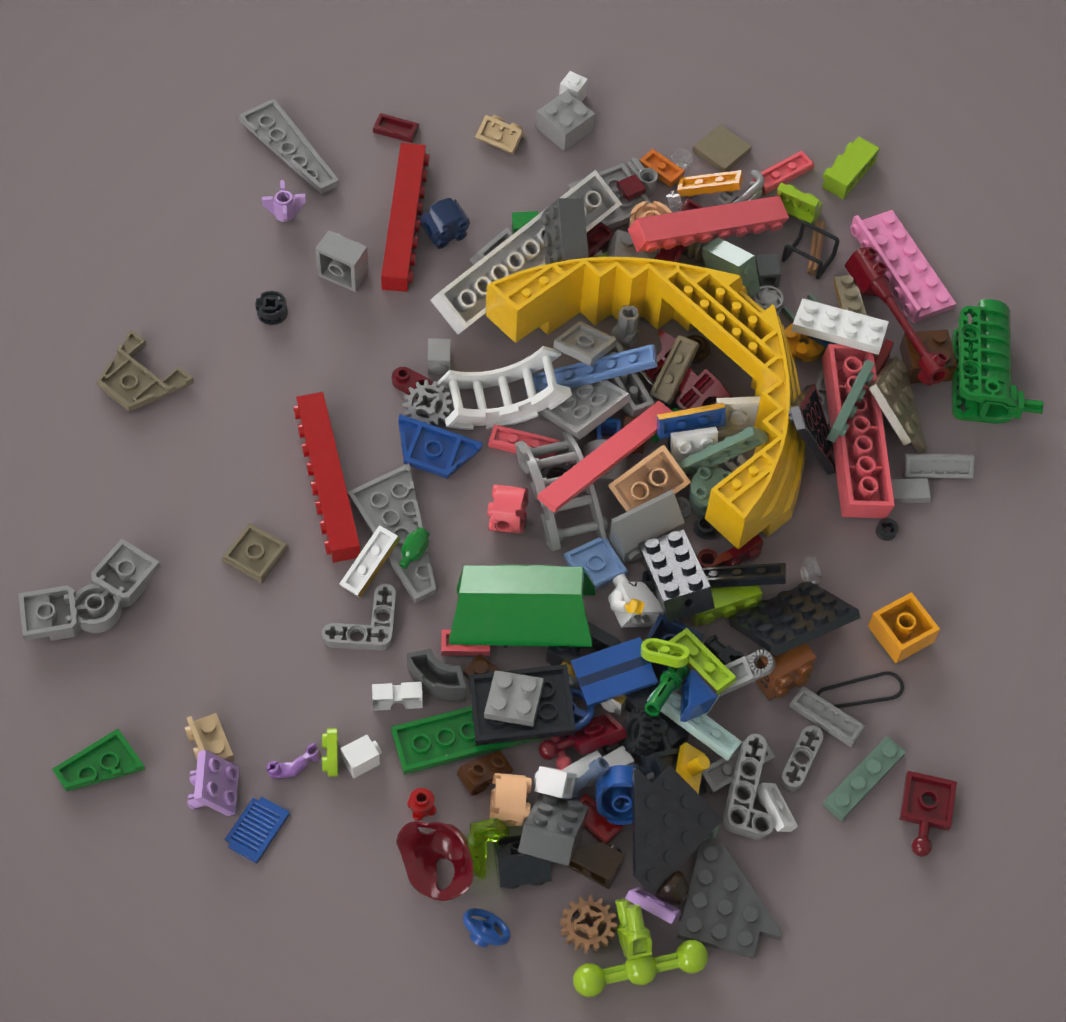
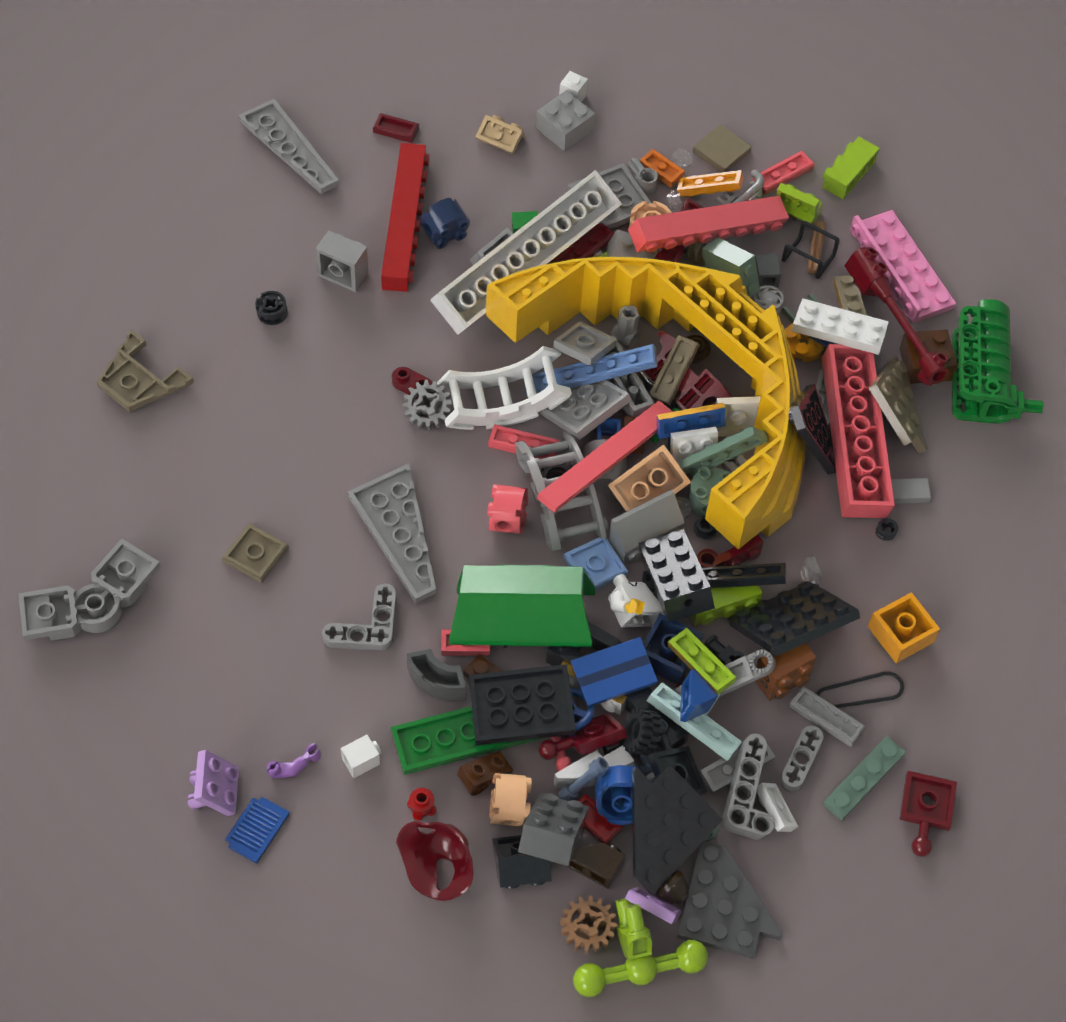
(99, 762): green wing -> none
(208, 736): tan bracket -> none
(284, 204): lavender brick -> none
(328, 477): red brick -> none
(330, 742): lime plate -> none
(369, 561): white plate -> none
(387, 694): white piece -> none
(414, 546): green plant -> none
(434, 448): blue wing -> none
(439, 356): light grey brick -> none
(480, 833): clear neon green bracket -> none
(483, 931): blue piece -> none
(514, 698): light grey plate -> none
(554, 782): white brick -> none
(565, 230): dark grey brick -> none
(631, 187): dark red tile -> none
(665, 652): lime plate -> none
(669, 682): green pin -> none
(691, 764): yellow tile -> none
(848, 408): sand green plate -> none
(883, 356): red tile -> none
(939, 466): light grey plate -> none

